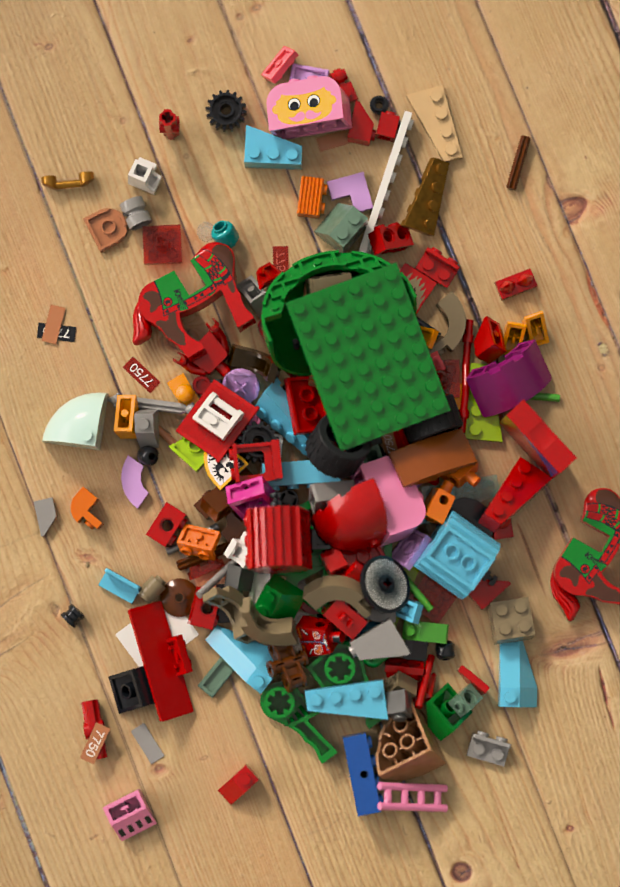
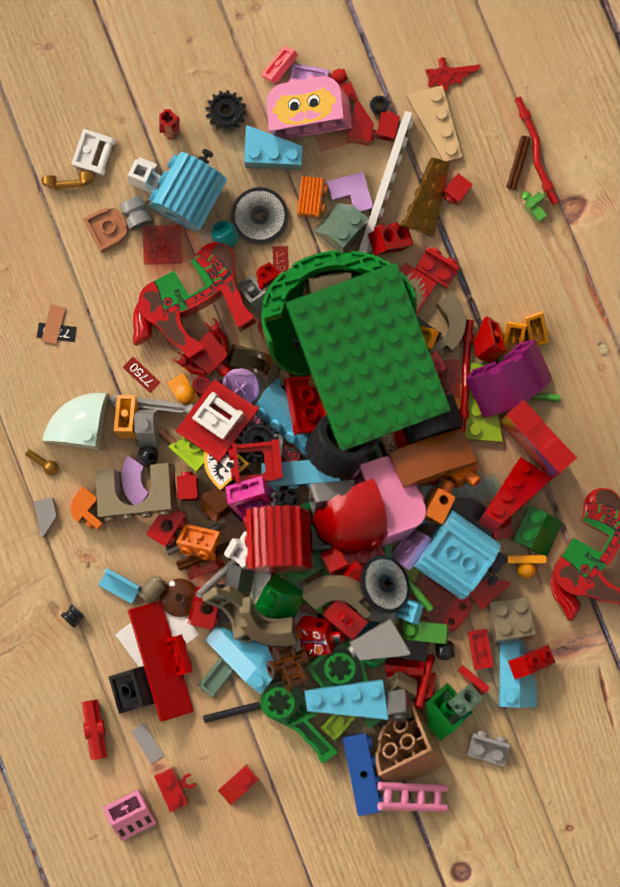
(50, 467): none -> pearl gold bar
(87, 150): none -> white plate
(95, 743): nougat sticker -> none
(160, 500): none -> dark tan arch
(172, 788): none -> red brick
(187, 190): none -> medium azure piece
(187, 487): none -> red brick
(231, 712): none -> black bar
(260, 230): none -> piece
(291, 453): none -> tile
(336, 725): none -> lime plate
(448, 75): none -> red piece
(457, 189): none -> red brick
(457, 614): none -> red plate
(480, 649): none -> red plate
(498, 562): none -> black piece
(515, 284): red tile -> none
(525, 116): none -> red bar
(526, 566): none -> light orange tile
(531, 662): none -> red brick
(532, 205): none -> bright green piece
(537, 531): none -> green slope

